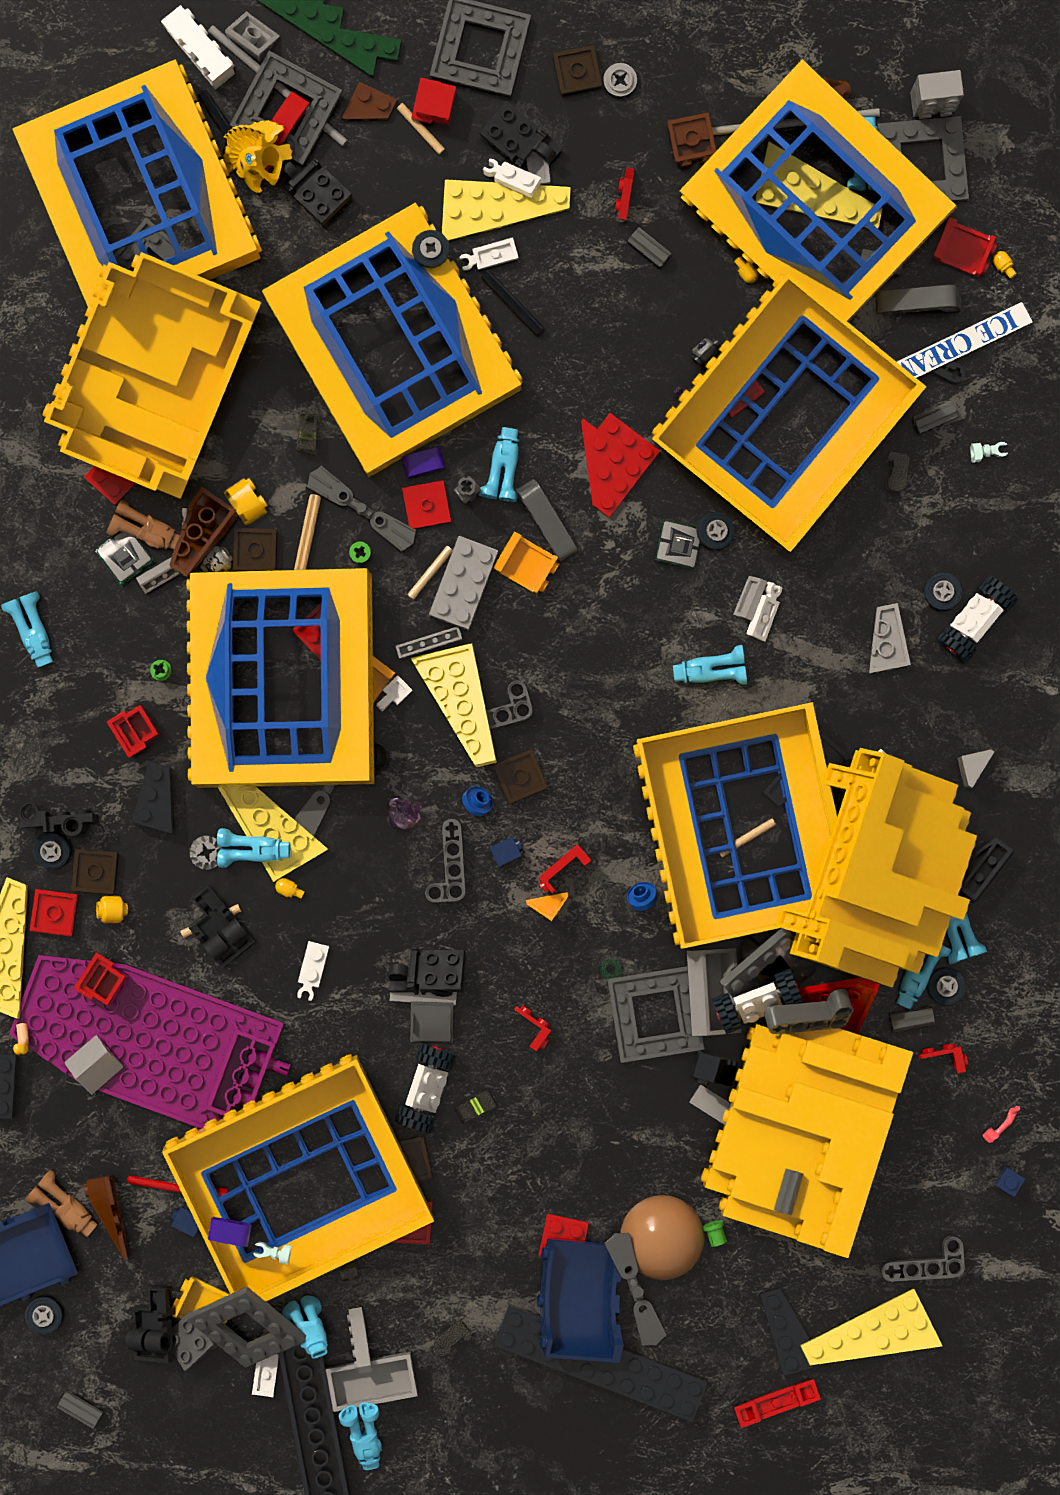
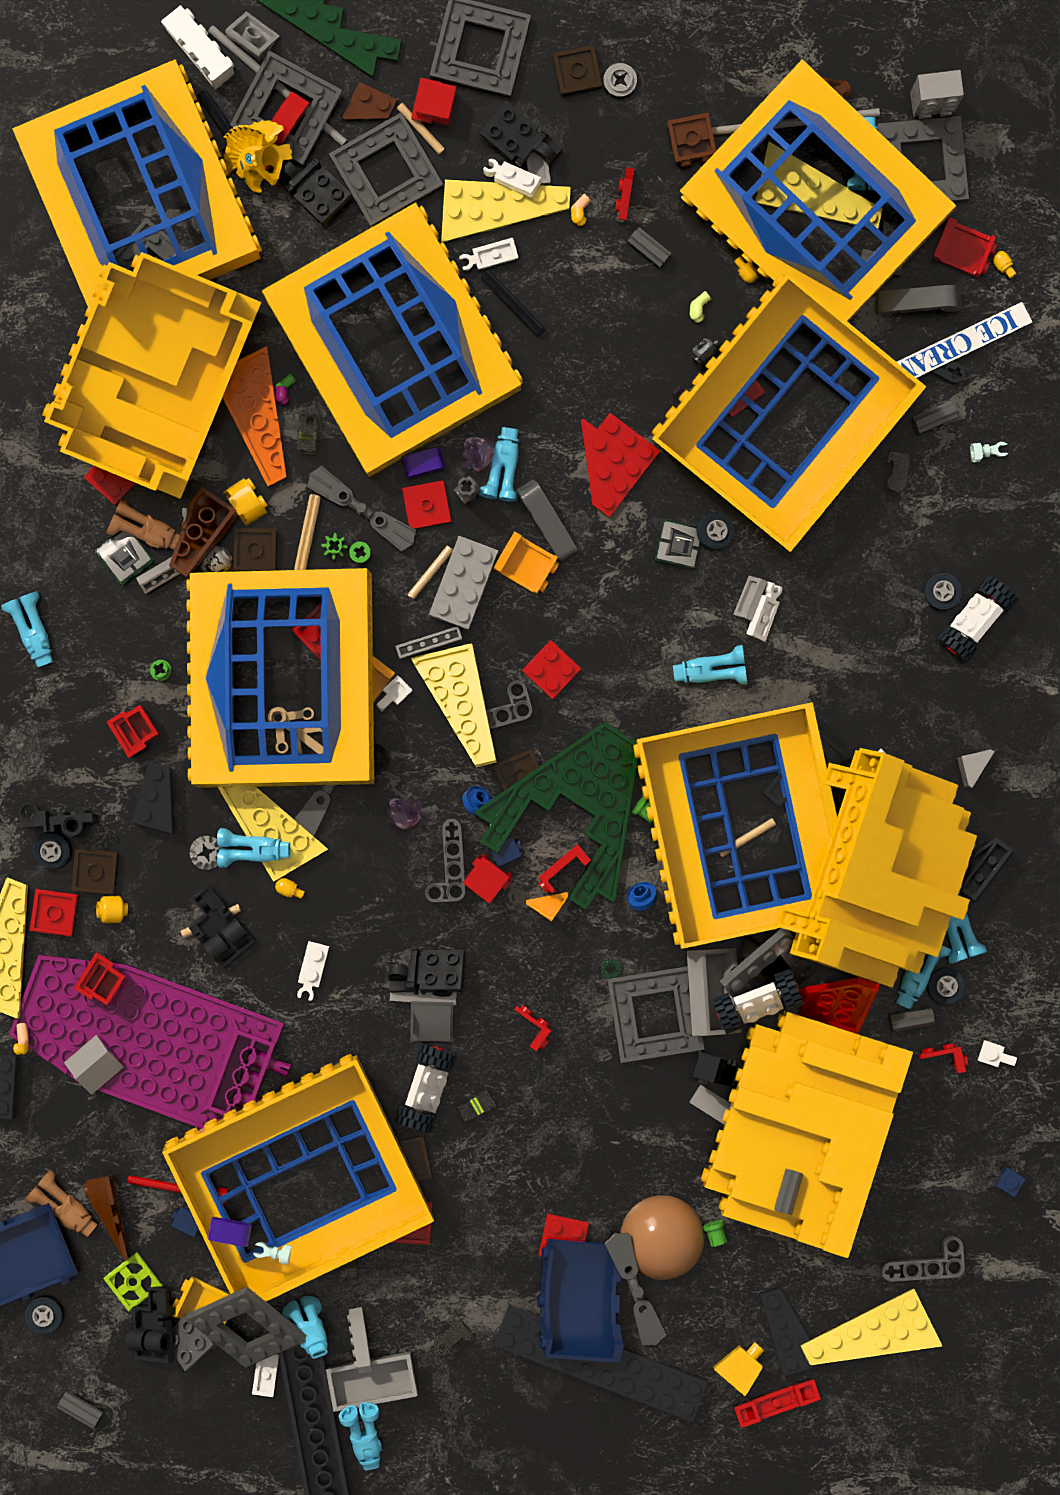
(142, 1294): none -> lime piece
(254, 410): none -> orange wing
(281, 389): none -> arm
(301, 732): none -> tan plant
(333, 552): none -> bright green gear
(379, 208): none -> dark grey plate
(425, 254): black wheel -> none
(479, 452): none -> clear purple piece
(487, 878): none -> red plate
(551, 669): none -> red plate
(577, 211): none -> arm
(594, 775): none -> dark green wing
(640, 808): none -> bright green bush
(696, 307): none -> yellowish green arm
(741, 1367): none -> yellow torso
(810, 1016): dark grey beam -> none
(889, 641): light grey wing -> none
(990, 1135): coral piece -> none
(993, 1054): none -> white plate

